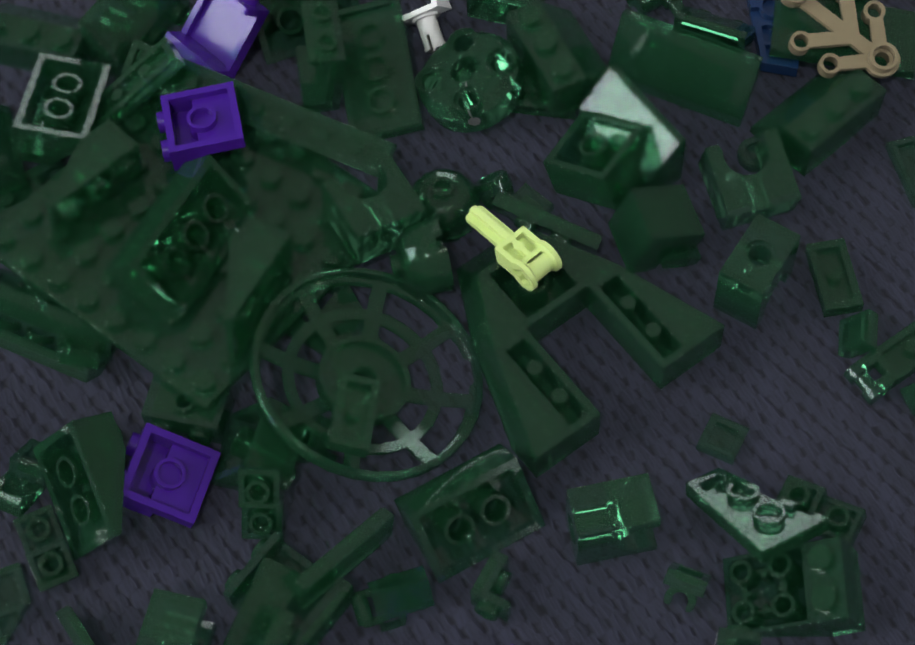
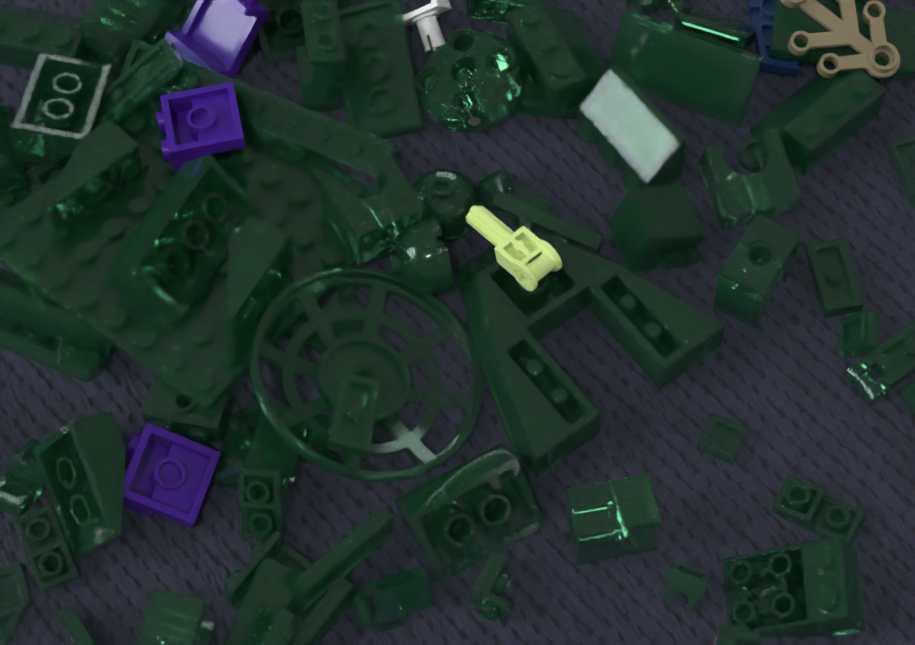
(597, 159): clear green slope -> none
(751, 518): clear green wing -> none

